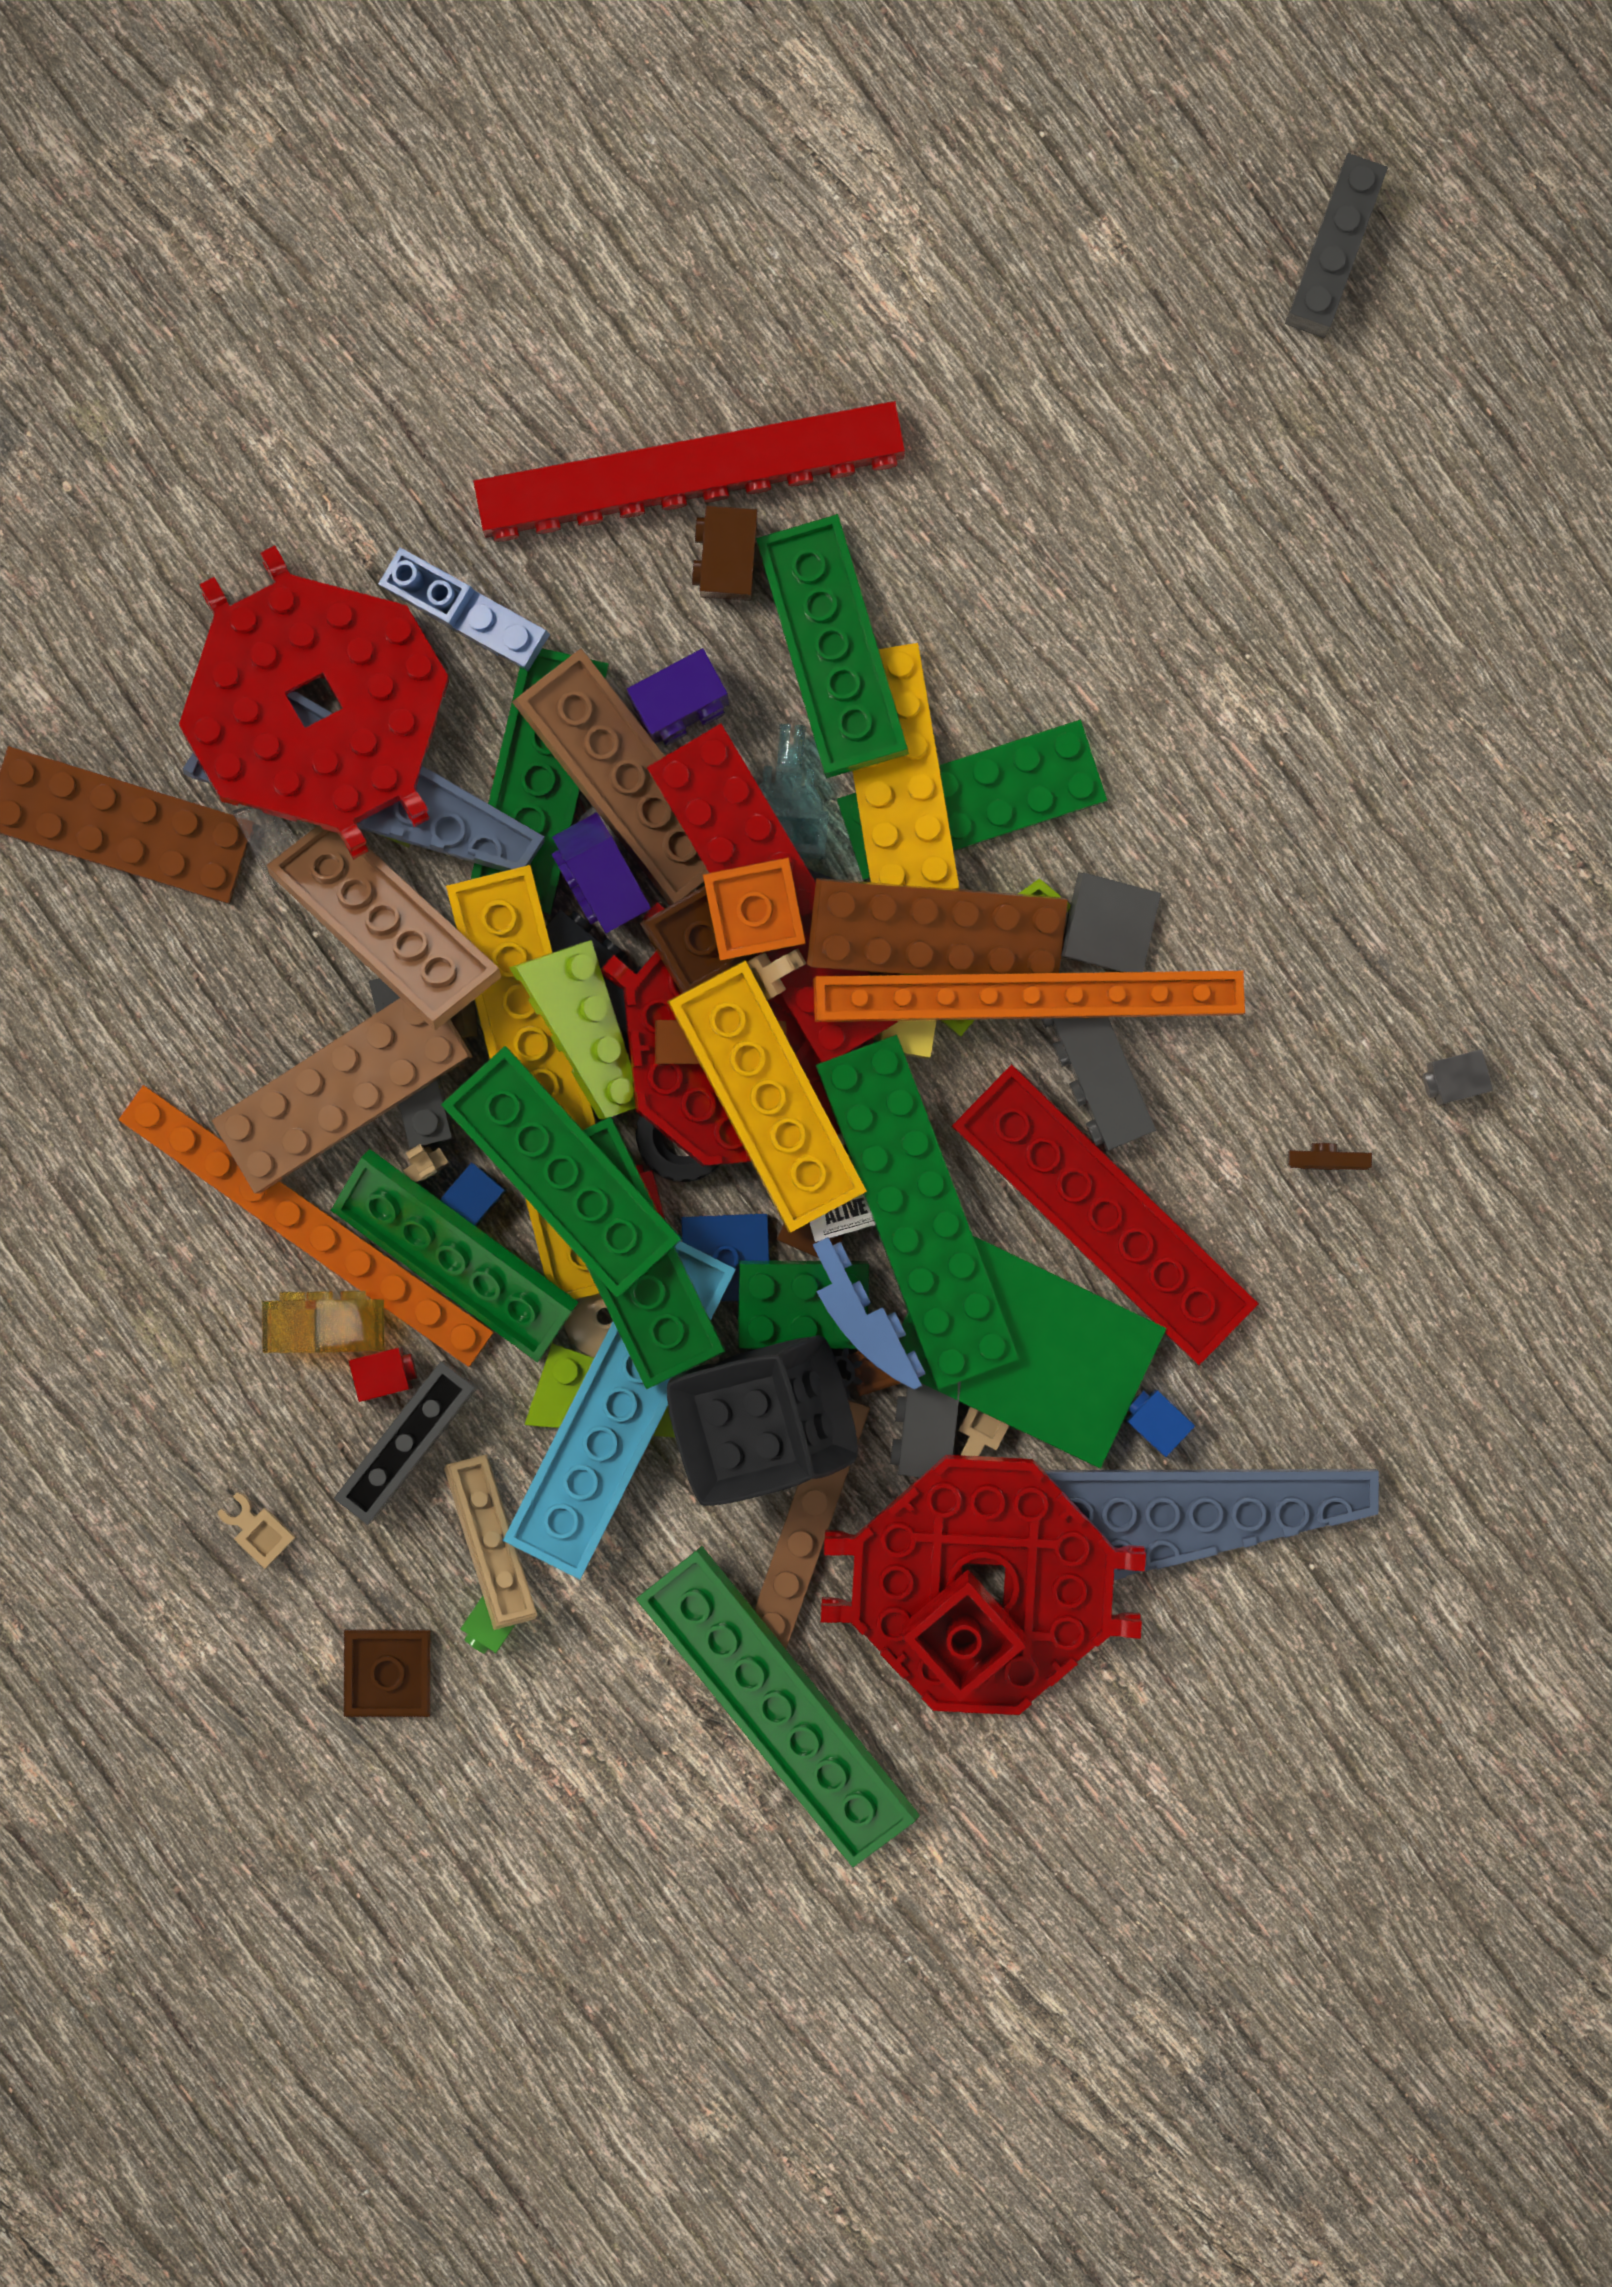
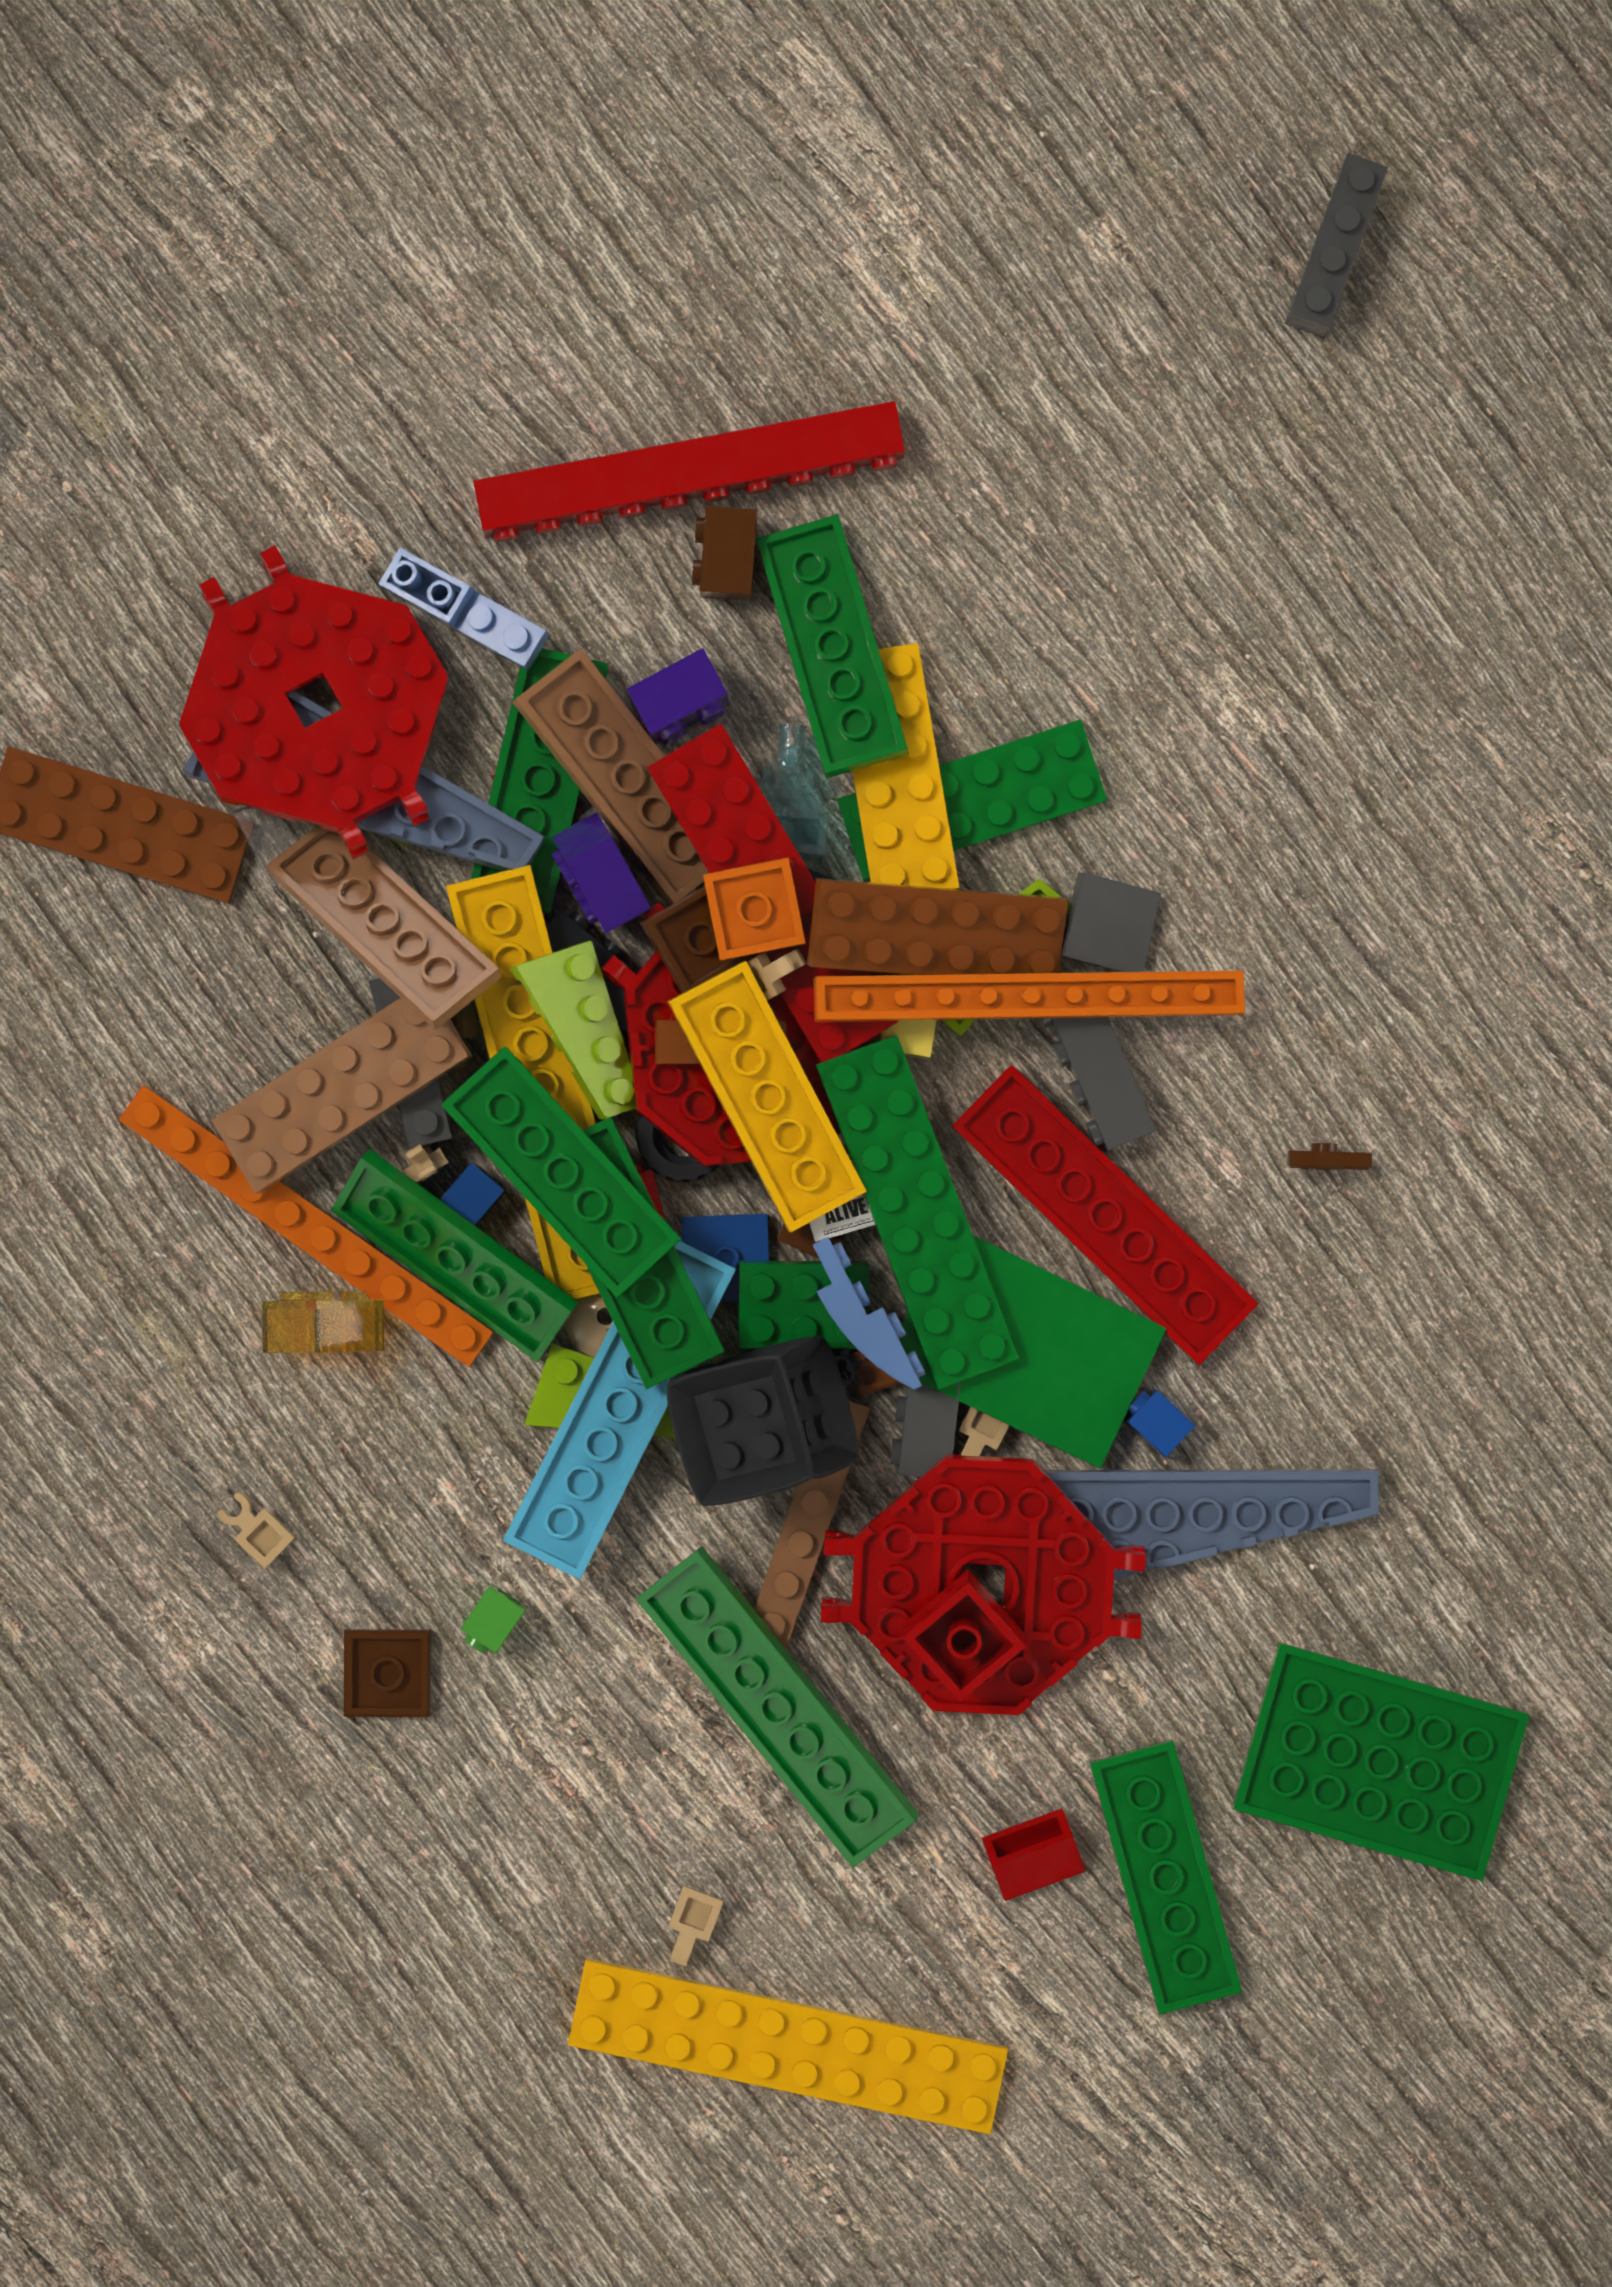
(382, 1373): red brick -> none
(405, 1442): dark grey brick -> none
(484, 1530): tan tile -> none
(693, 1918): none -> tan plate
(788, 2046): none -> yellow plate
(1033, 1854): none -> red brick
(1165, 1876): none -> green plate
(1380, 1761): none -> green plate
(1457, 1077): flat silver brick -> none

